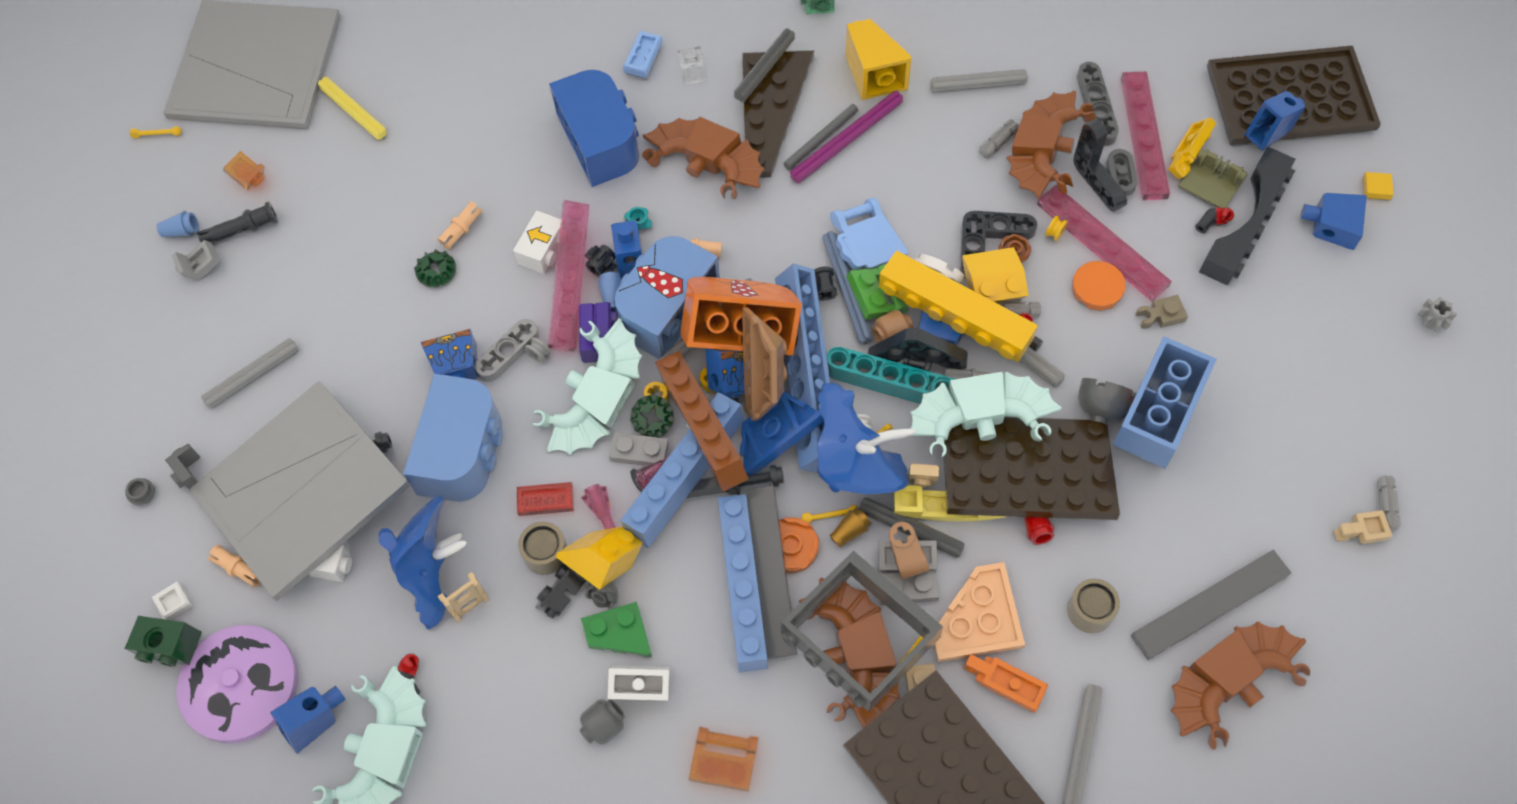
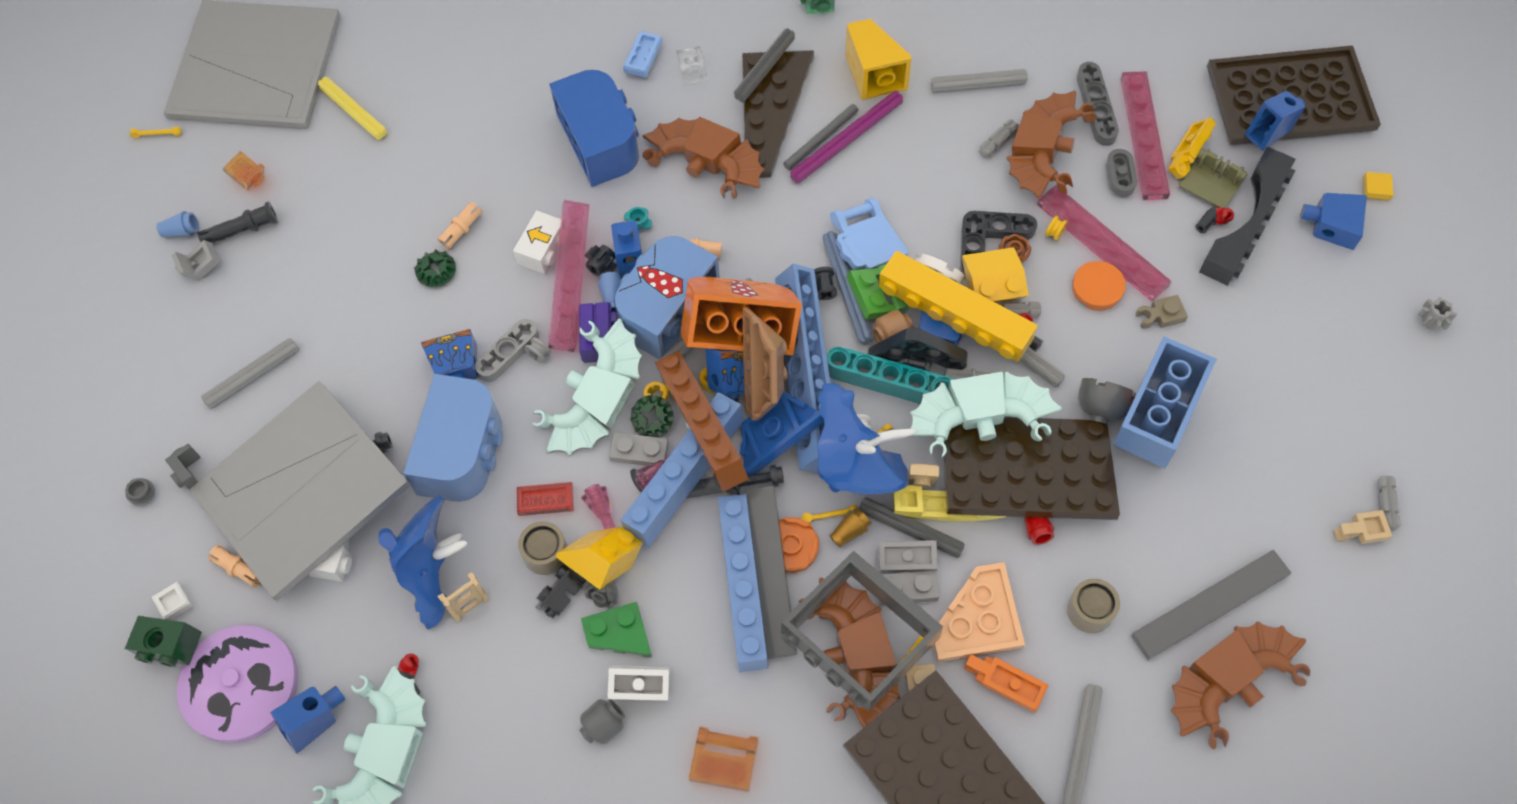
(909, 555): medium nougat piece -> none
(1087, 164): black beam -> none

